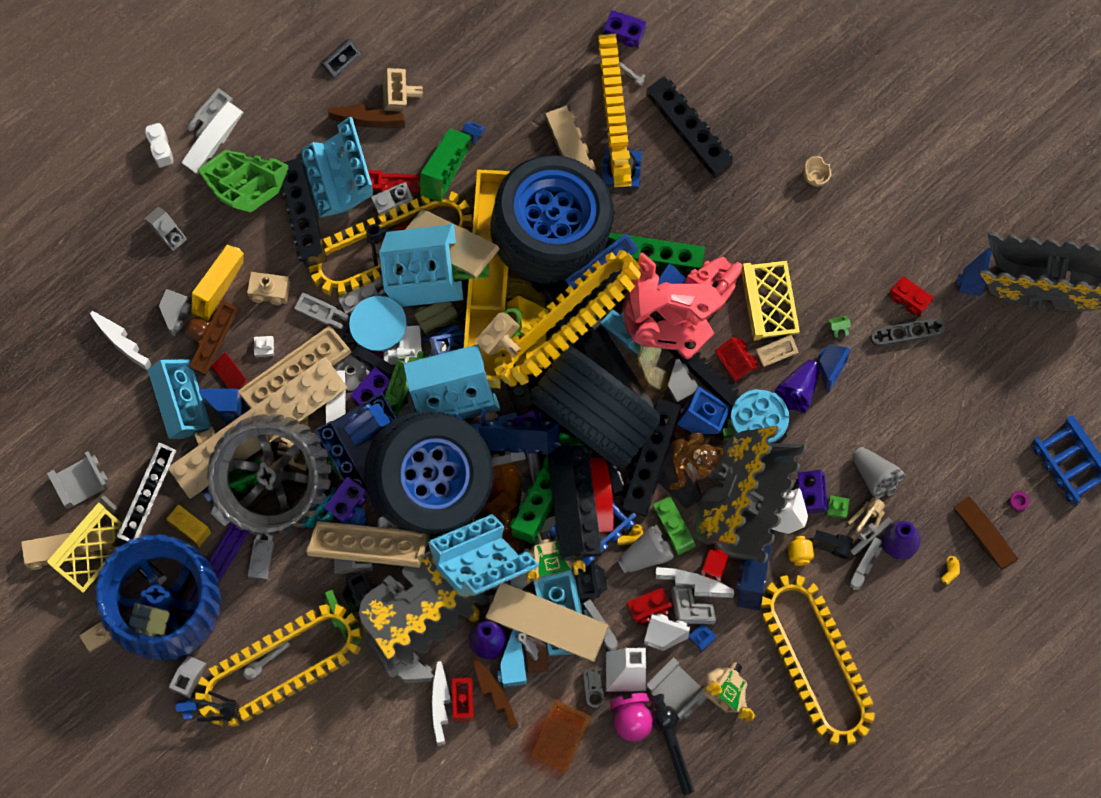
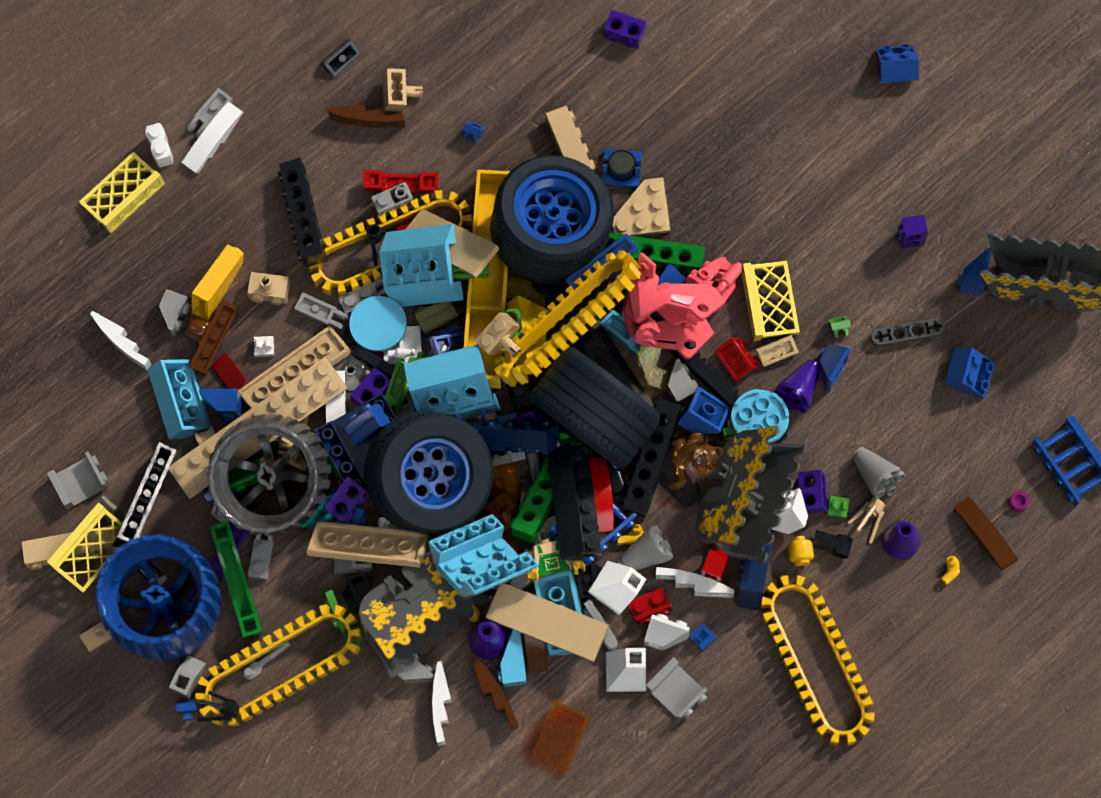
(131, 200): none -> light yellow fence
(148, 620): olive brick -> none
(165, 228): light grey slope -> none
(188, 525): yellow brick -> none
(236, 580): none -> green arch
(243, 180): bright green wedge -> none
(334, 172): medium azure slope -> none
(443, 165): green wedge -> none
(463, 700): red brick -> none
(529, 645): light grey piece -> none
(593, 686): dark grey piece -> none
(615, 110): yellow piece -> none
(616, 586): none -> white slope
(632, 718): dark pink tile -> none
(638, 80): light grey piece -> none
(644, 211): none -> tan plate
(665, 720): black piece -> none
(674, 525): bright green plate -> none
(687, 610): light grey tile -> none
(714, 165): black brick -> none
(727, 690): torso -> none
(816, 171): tan hair -> none
(866, 565): light grey hinge -> none
(872, 527): light grey piece -> none
(897, 63): none -> blue slope
(911, 296): red bracket -> none
(912, 231): none -> dark purple brick
(969, 372): none -> blue slope

